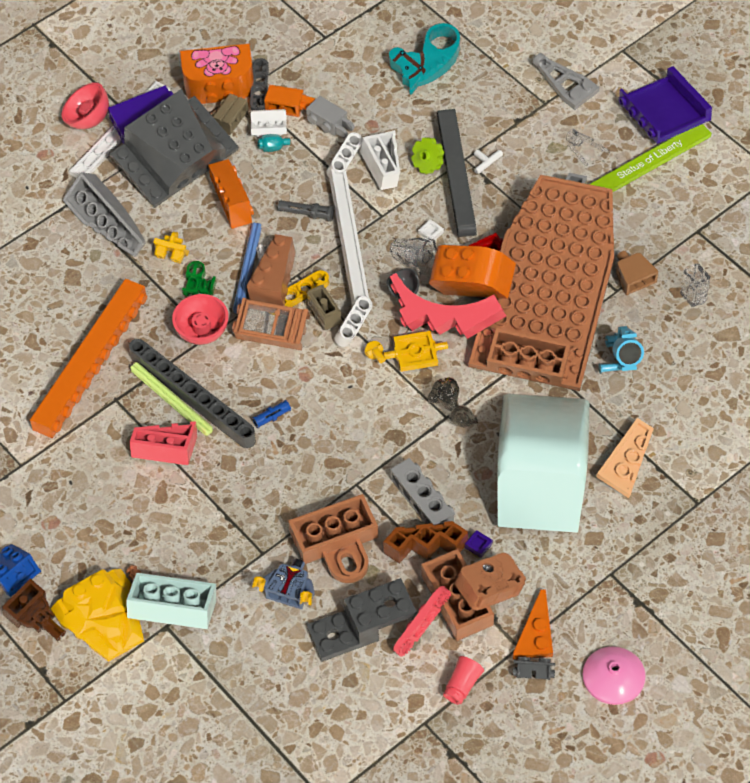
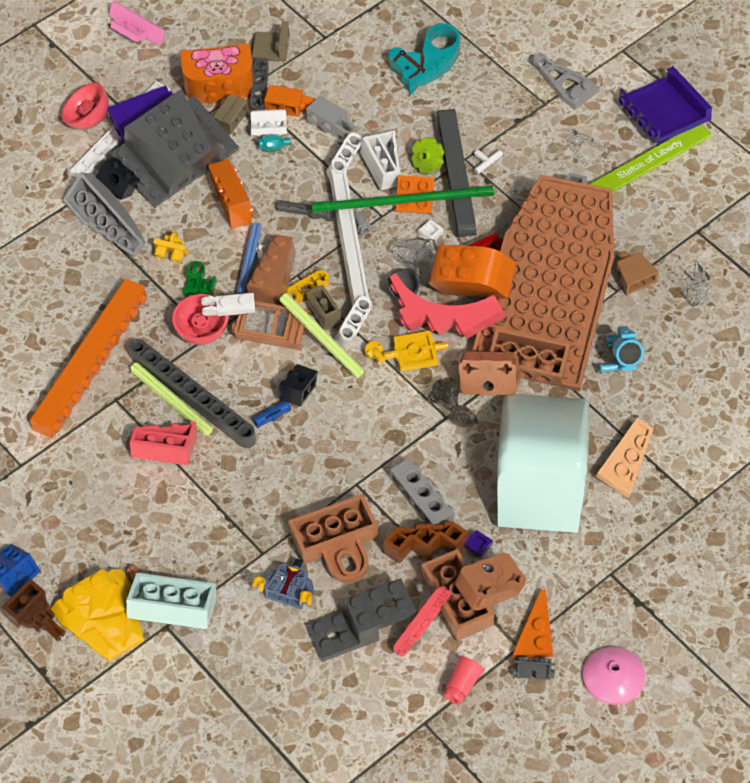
(118, 178): none -> black brick
(134, 25): none -> bright pink bracket
(228, 304): none -> white hinge
(271, 44): none -> dark tan bracket
(298, 385): none -> black brick
(322, 335): none -> yellowish green axle
(326, 206): none -> green piece
(363, 226): none -> light grey pin
(413, 185): none -> orange plate
(497, 367): none -> nougat axle

